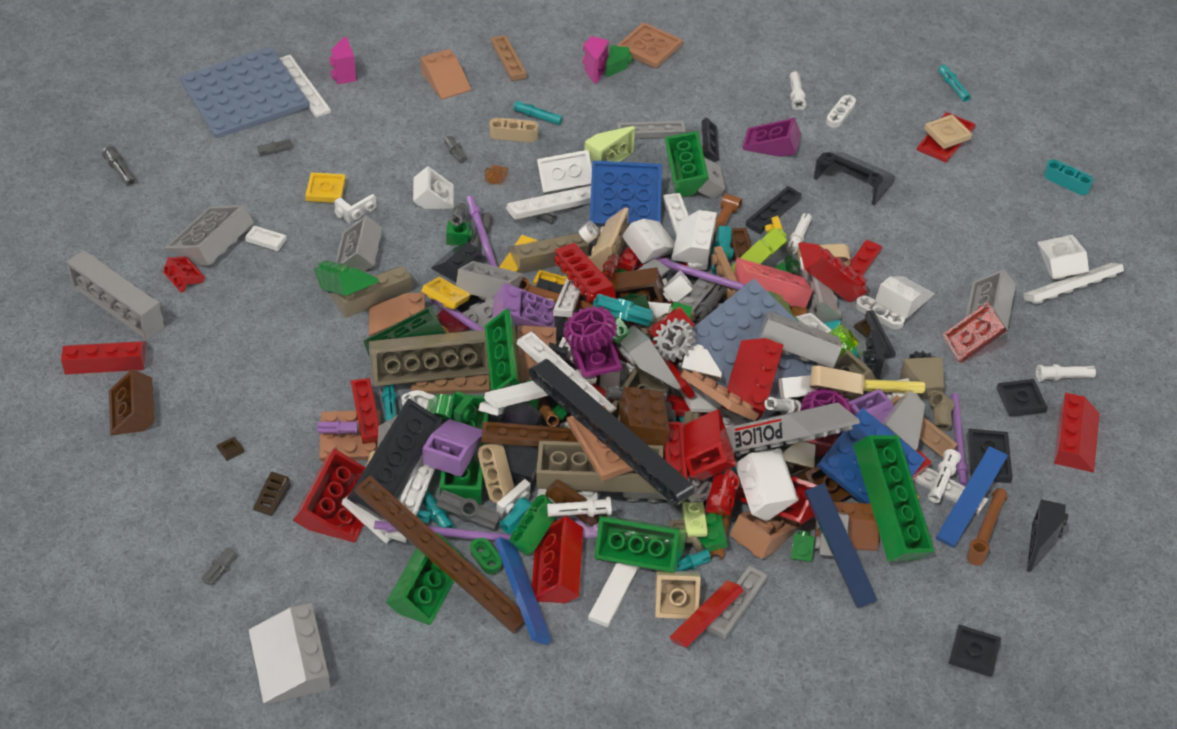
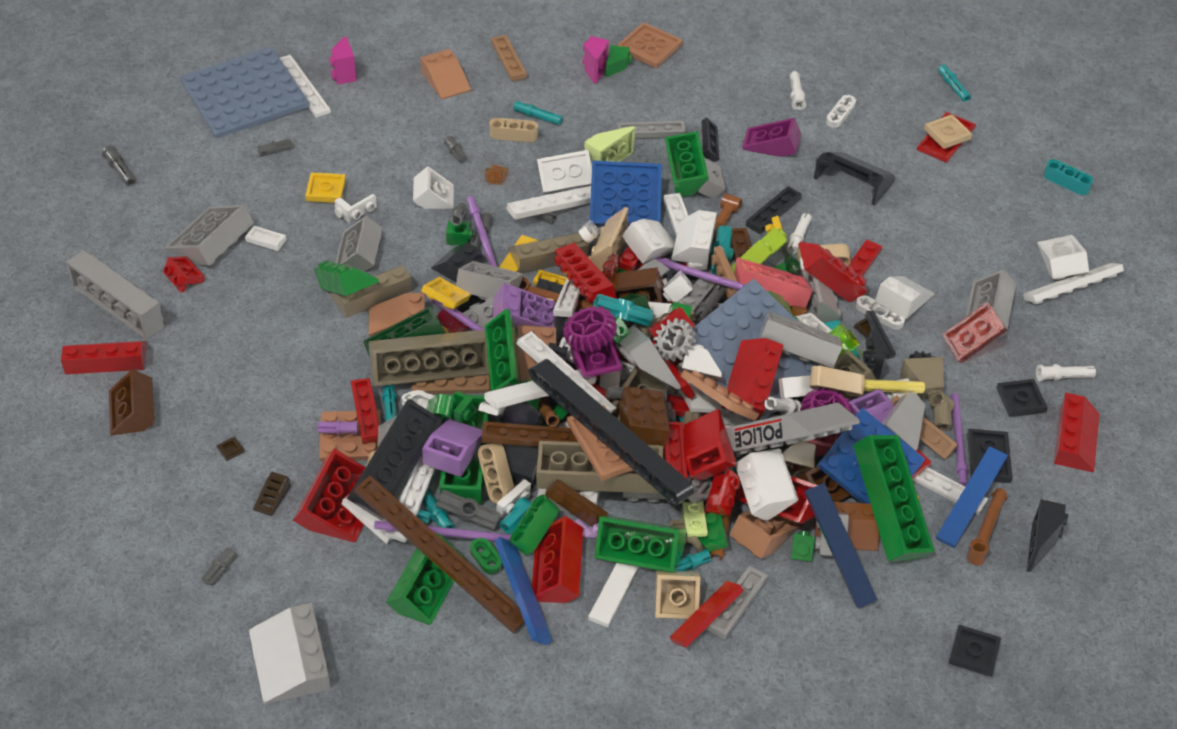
(590, 507): white pin -> none
(946, 469): white pin -> none

